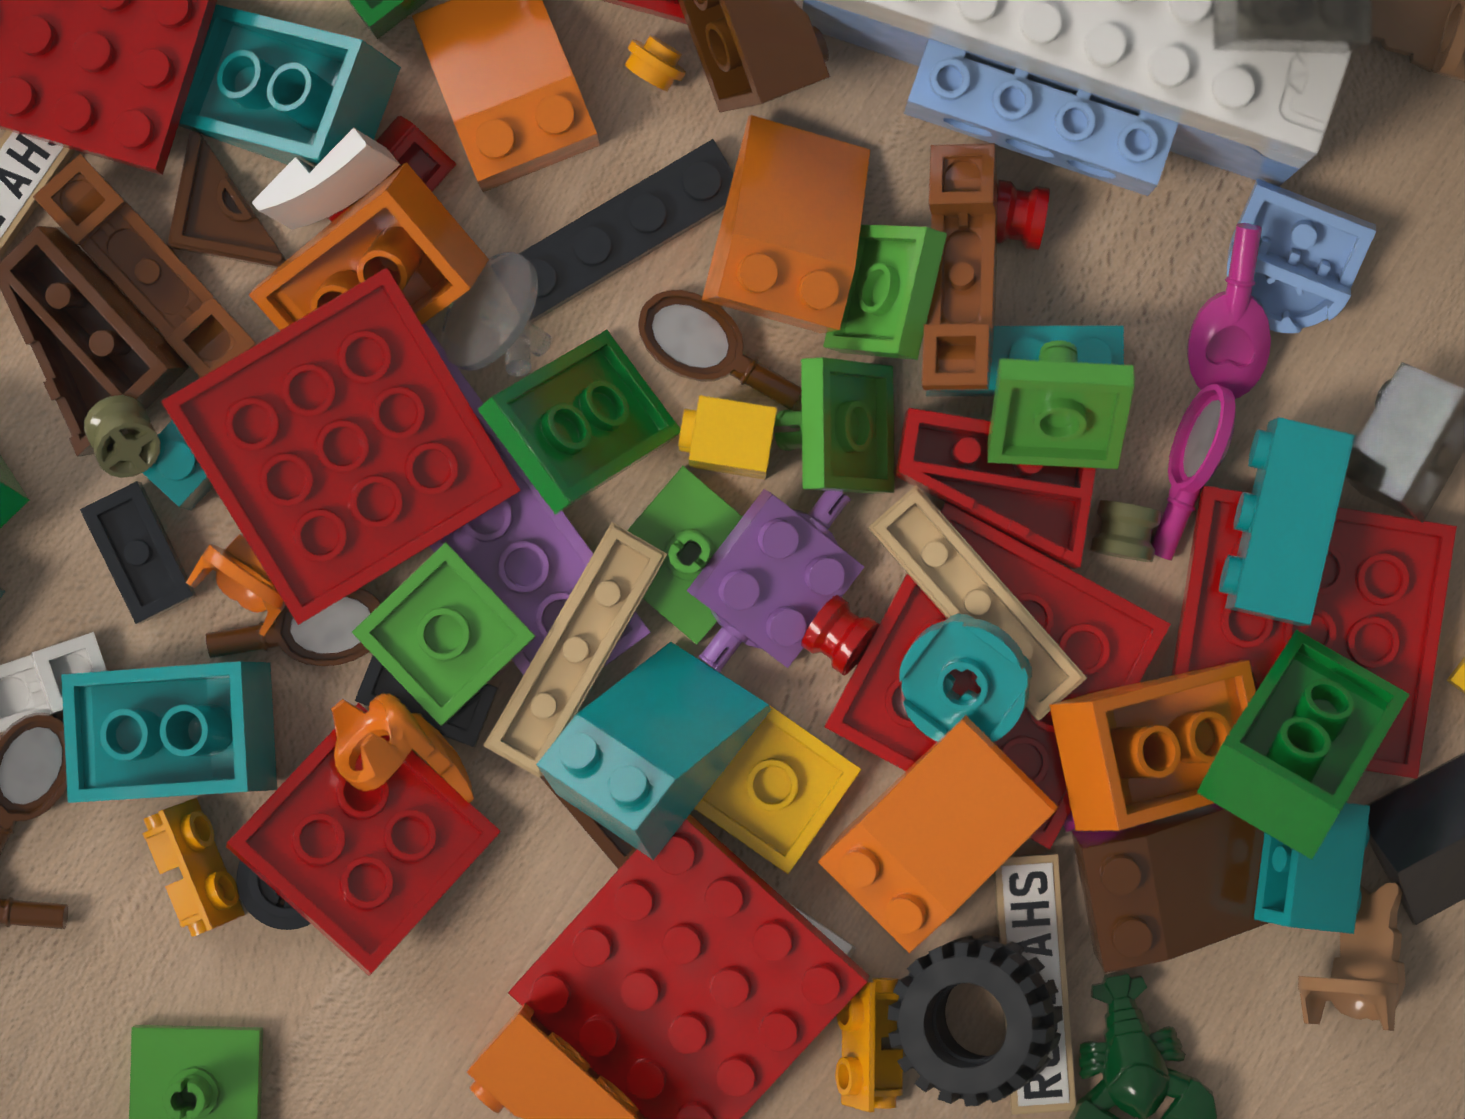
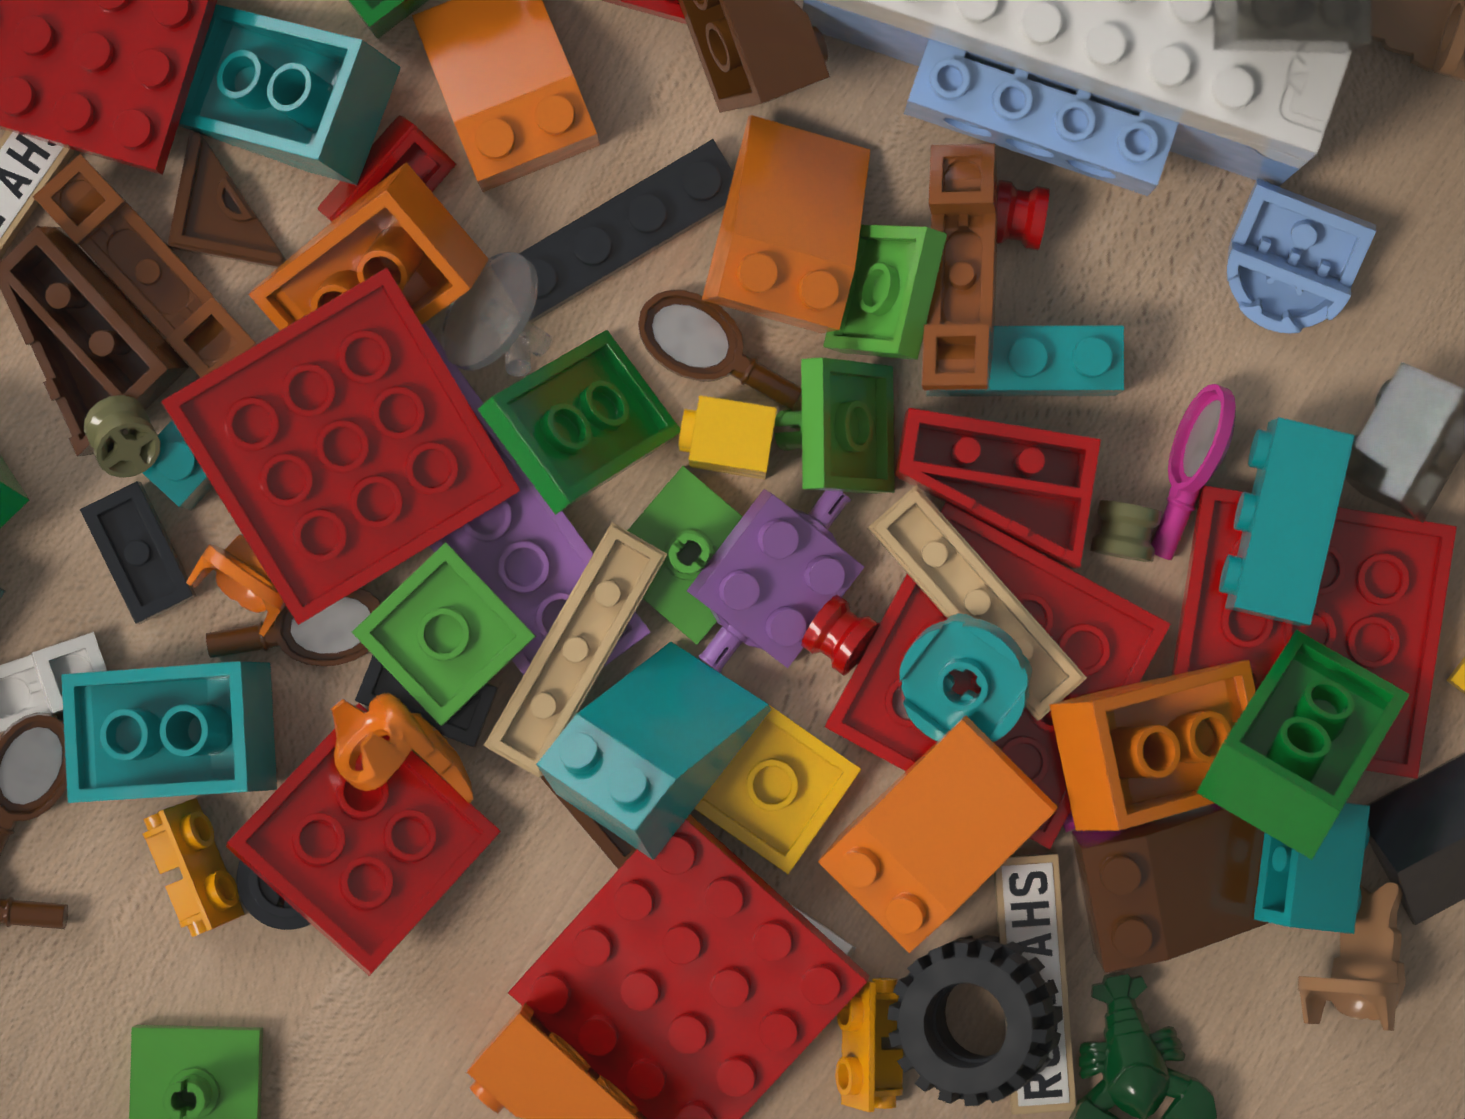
(310, 194): white slope -> none
(655, 62): light orange plate -> none
(1060, 410): bright green tile -> none
(1231, 331): dark pink piece -> none

